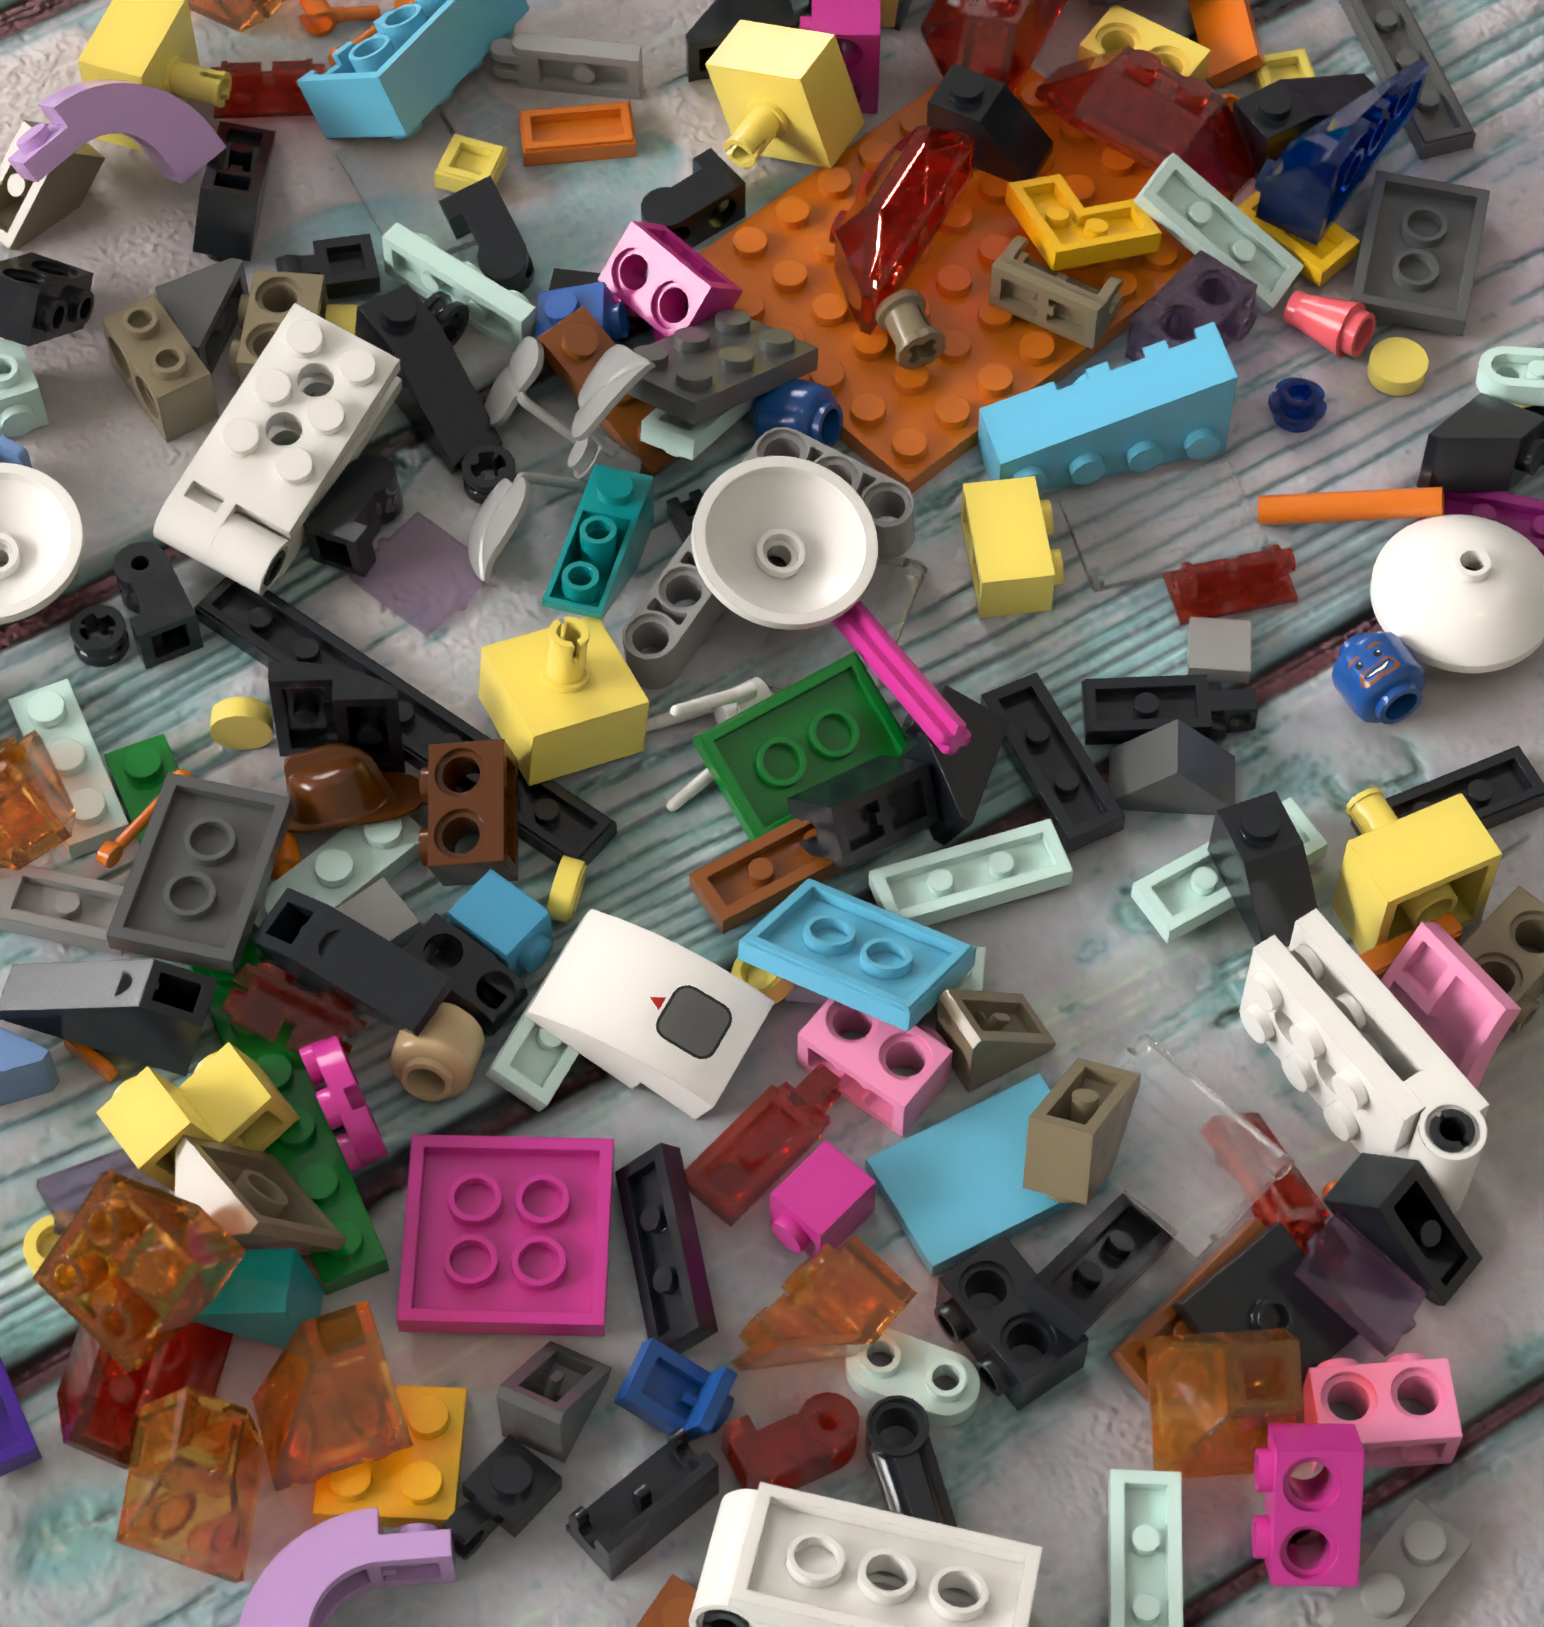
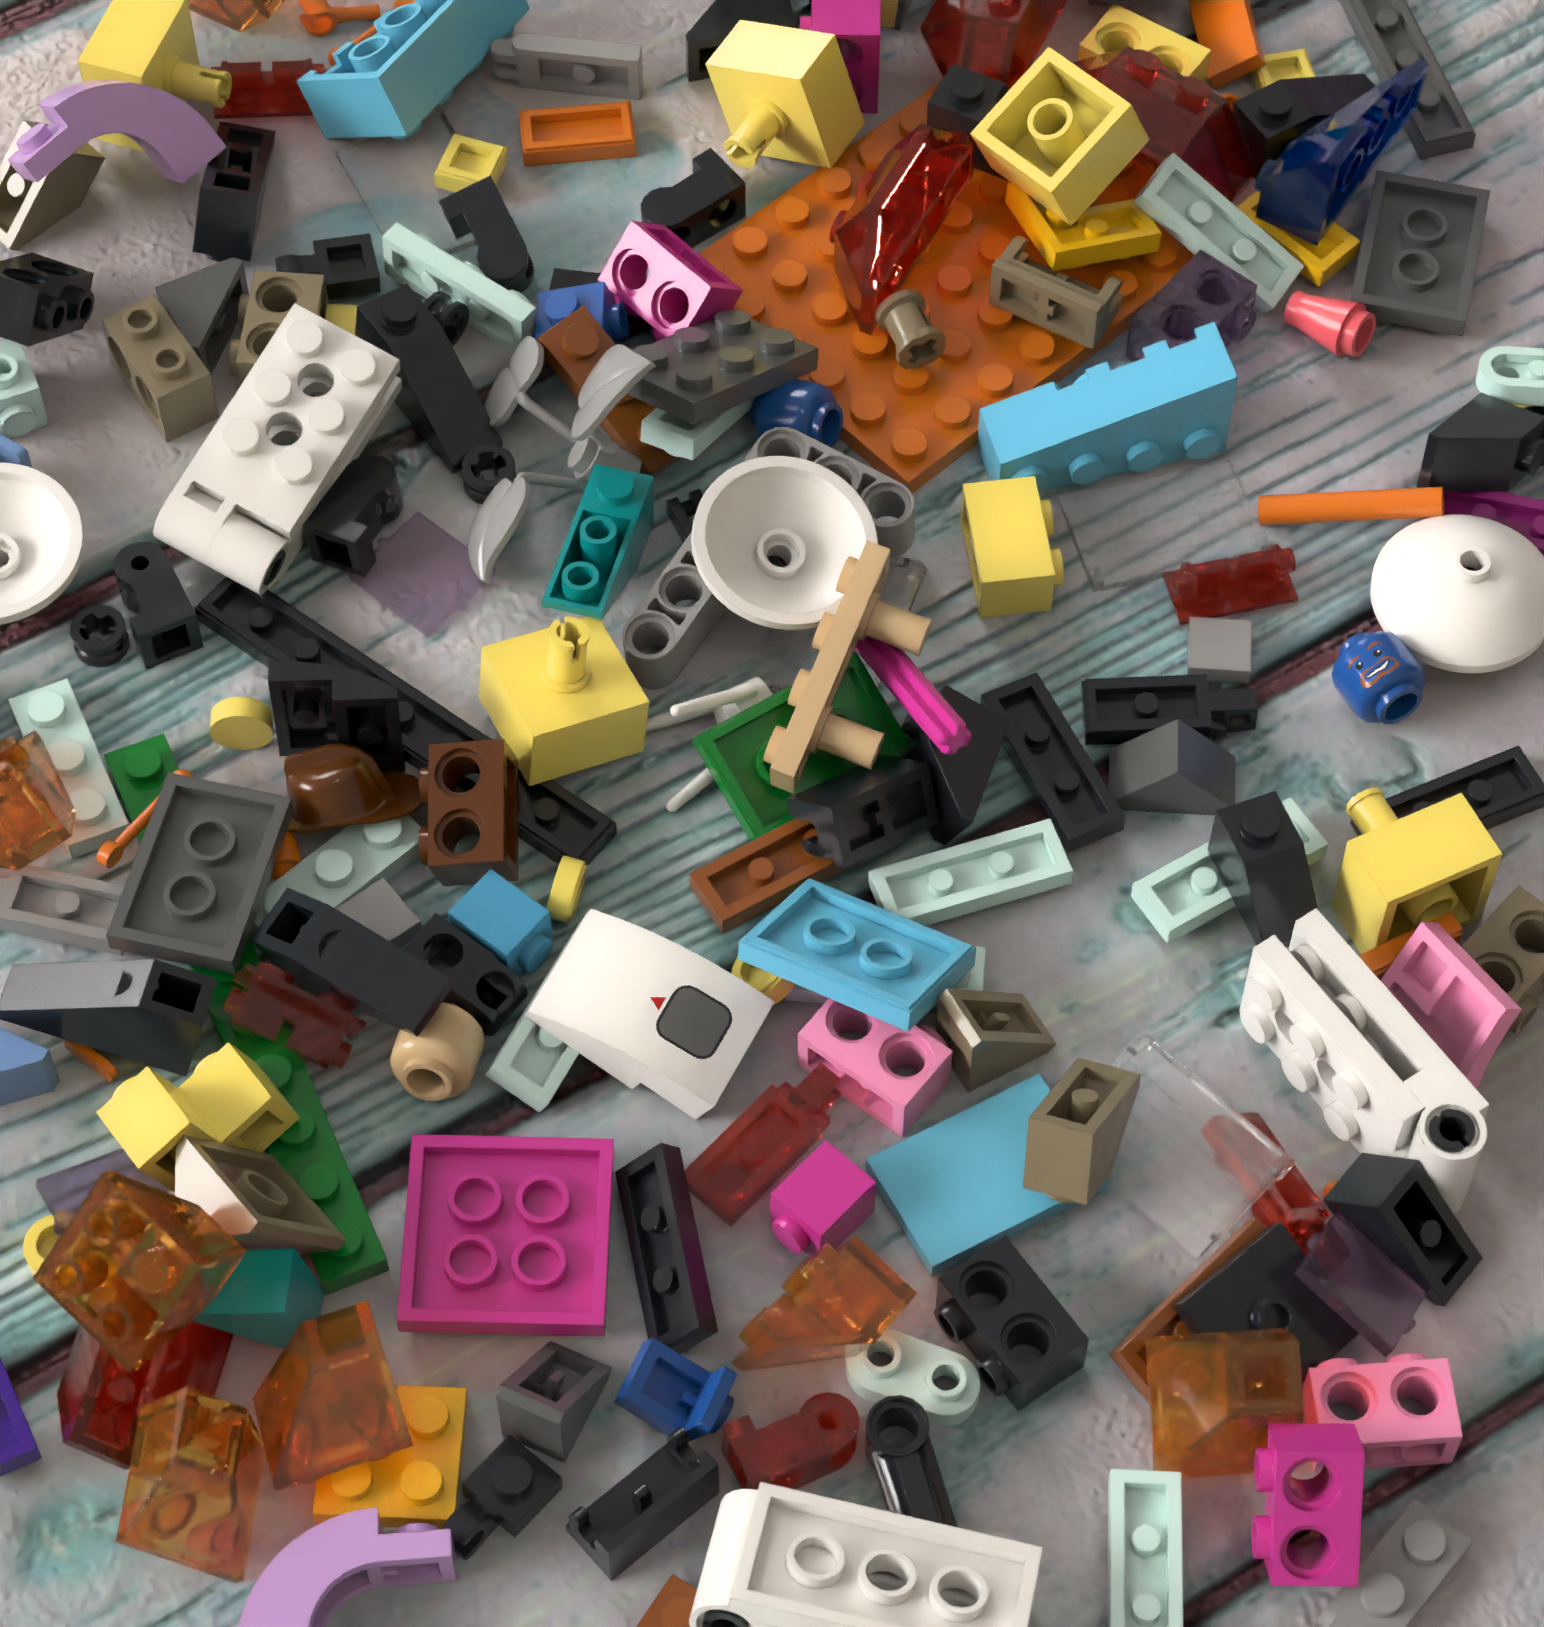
(344, 1102): dark pink plate -> none
(813, 692): none -> tan plate
(1060, 136): none -> light yellow brick
(1097, 1268): black plate -> none
(1293, 414): clear blue plate -> none
(1397, 366): light yellow tile -> none

